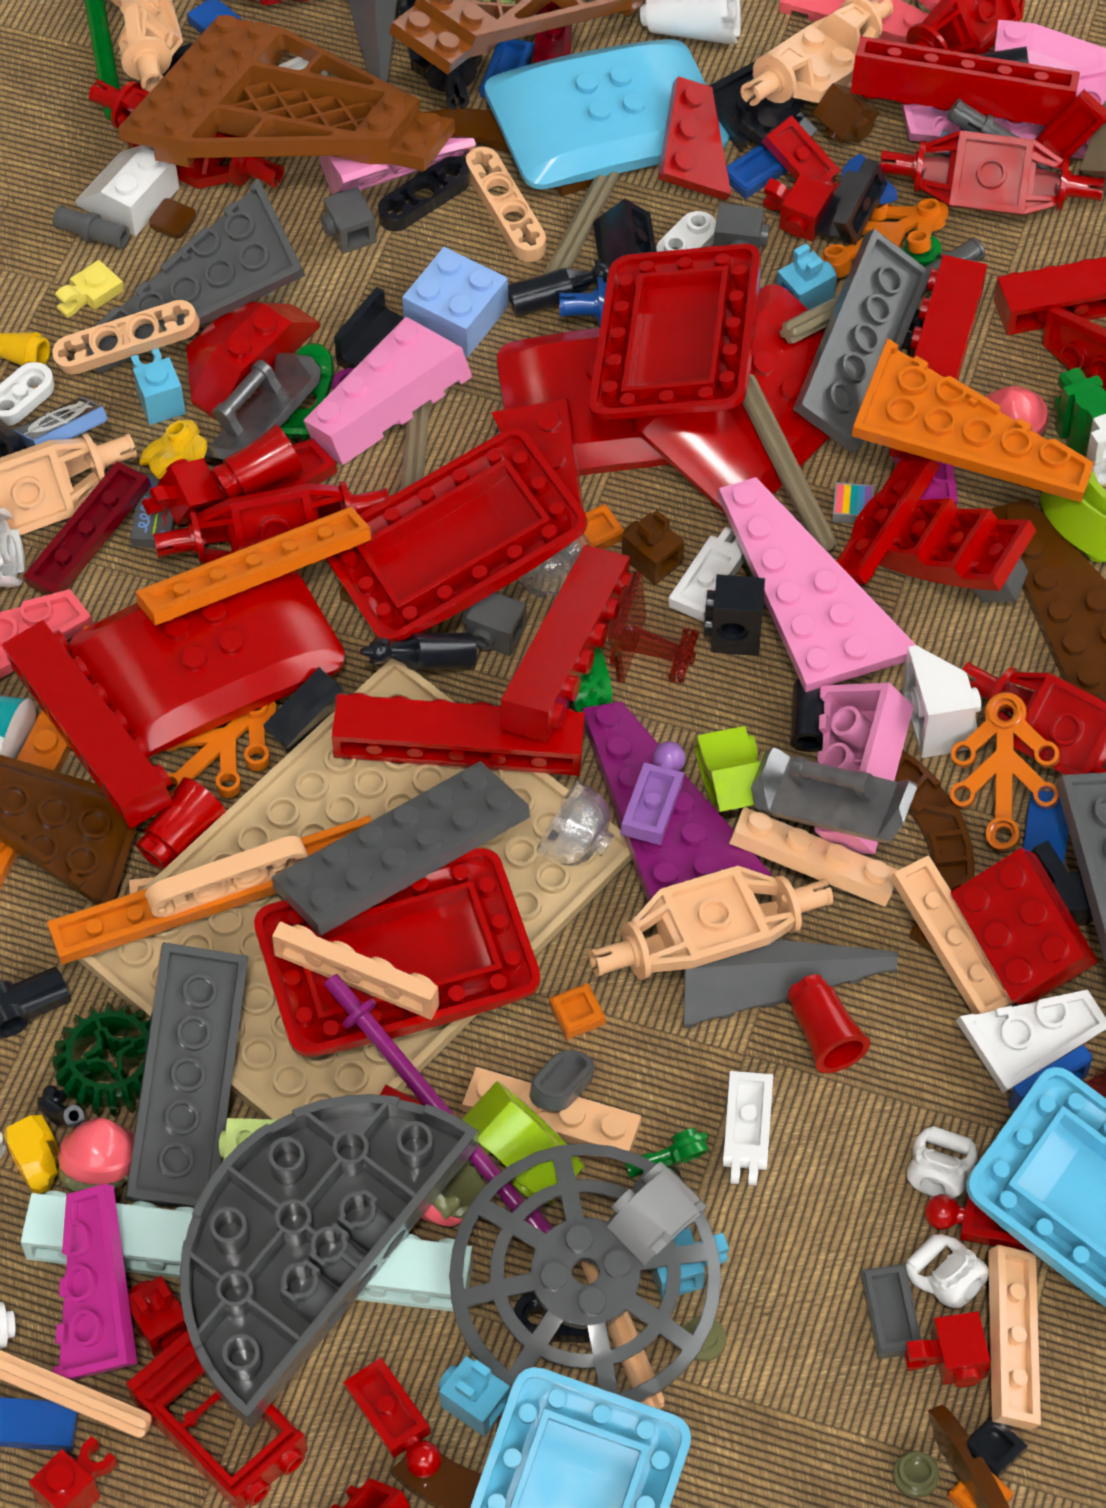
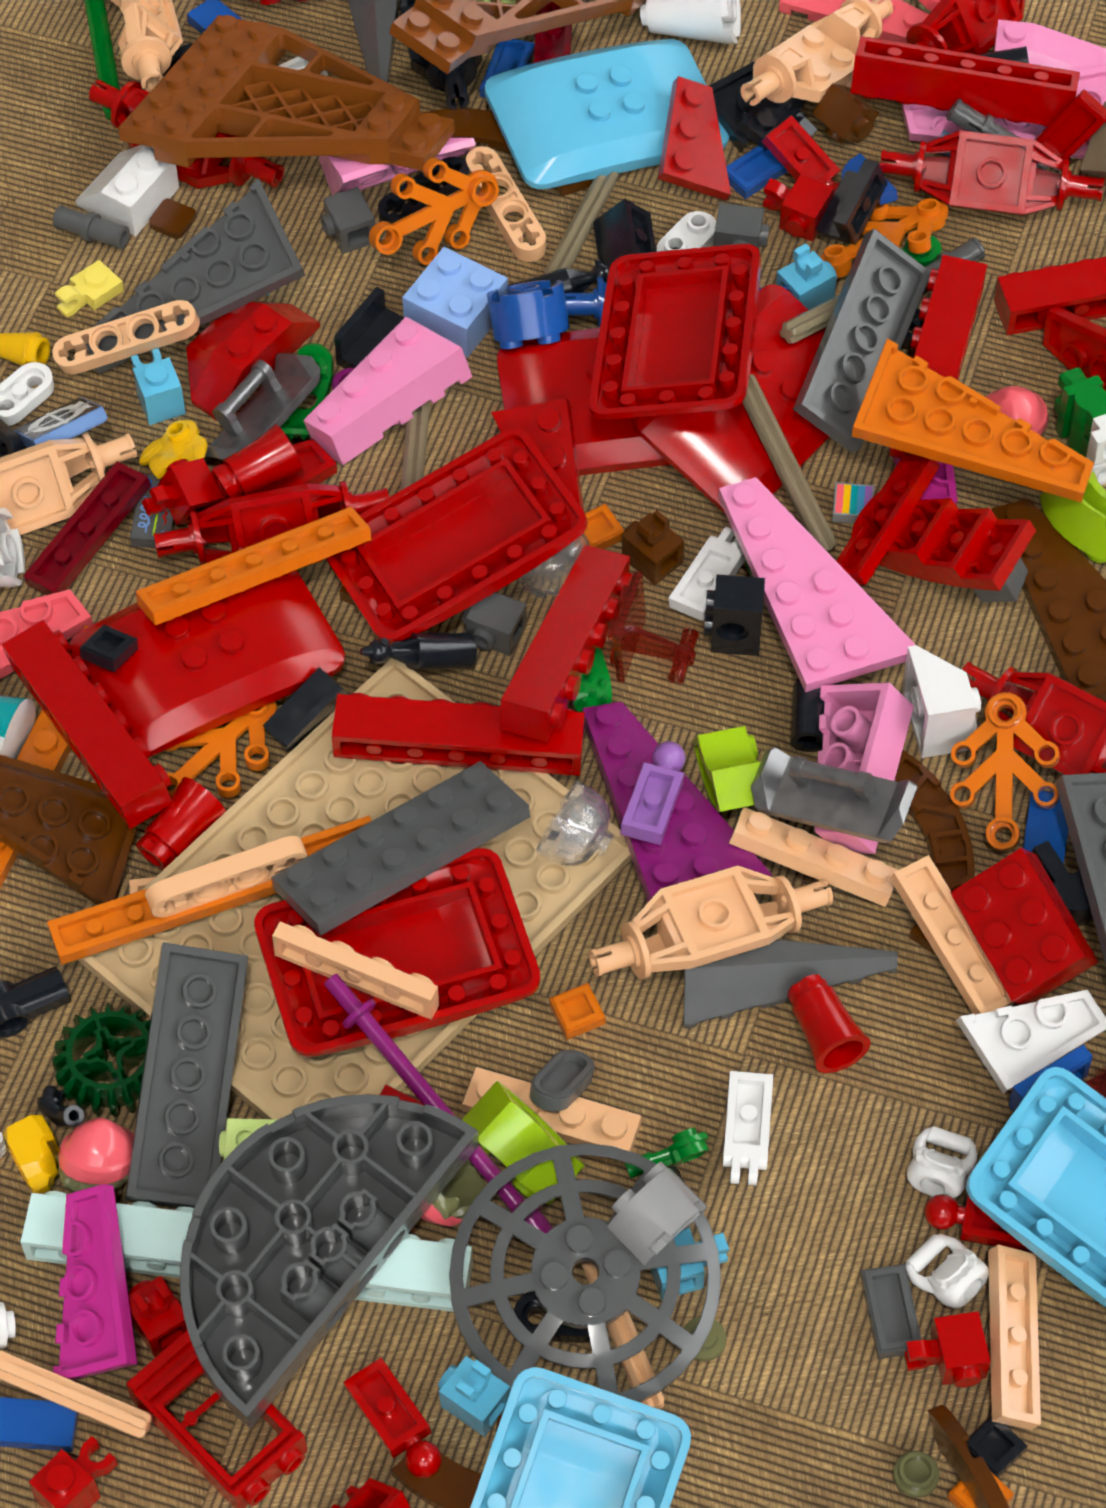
(108, 648): none -> black tile
(438, 210): none -> orange plant
(528, 313): none -> blue brick

